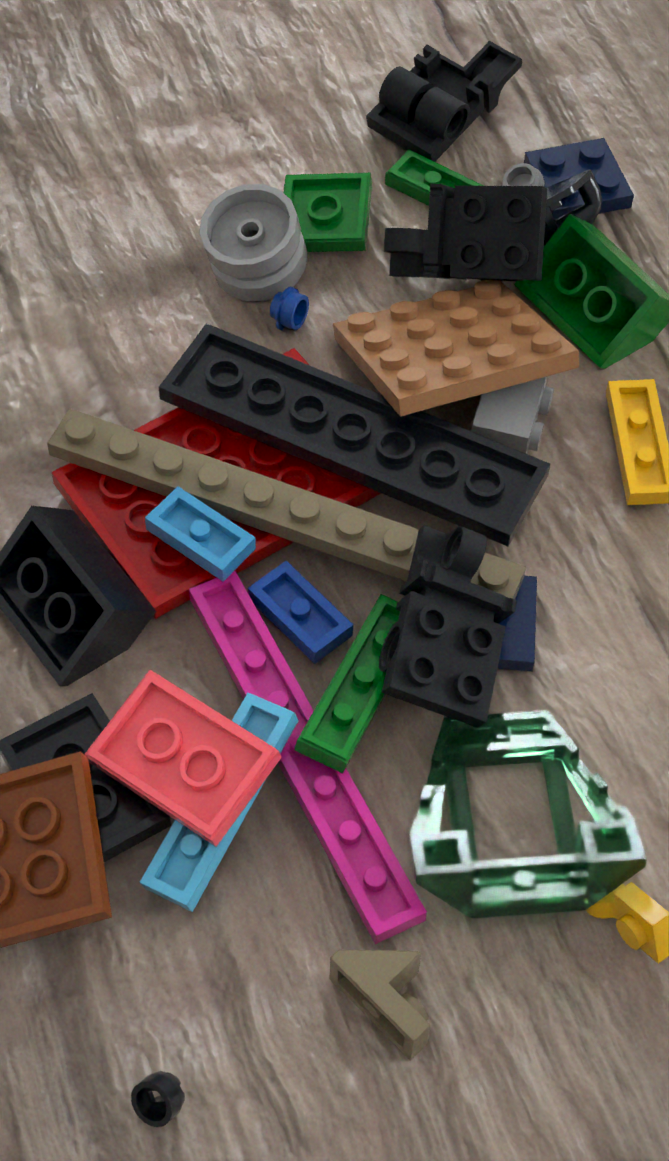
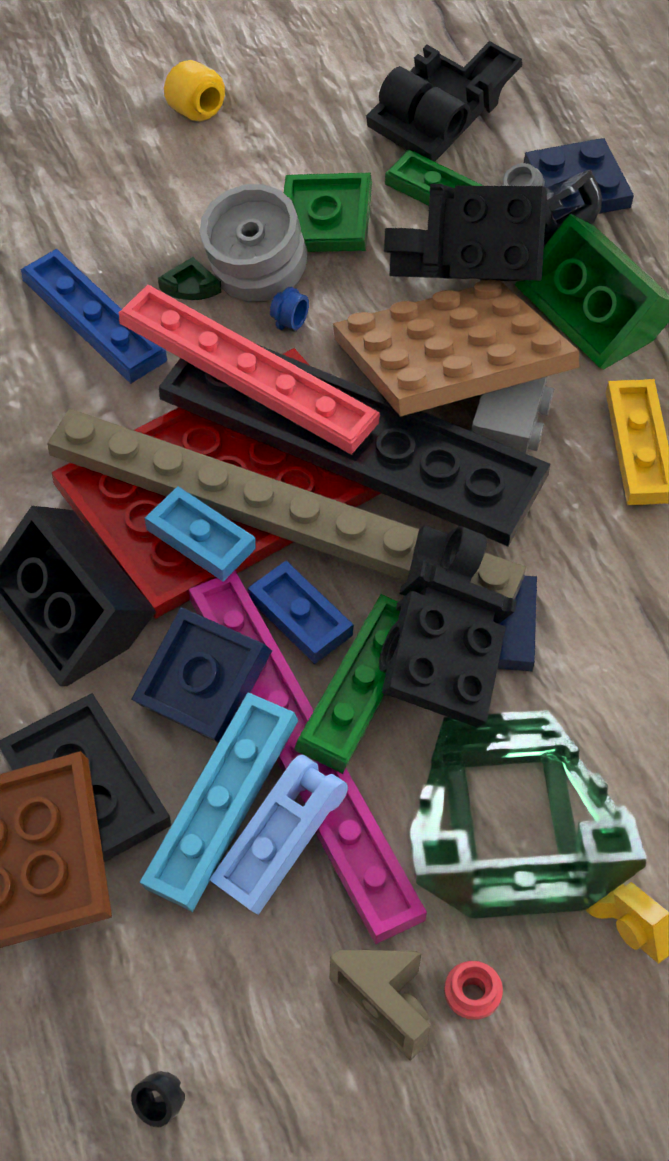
(92, 315): none -> blue tile
(183, 757): coral tile -> none
(190, 281): none -> dark green tile
(194, 90): none -> yellow head
(201, 674): none -> dark blue plate
(250, 369): none -> coral tile
(278, 833): none -> light blue plate
(473, 974): none -> coral plate

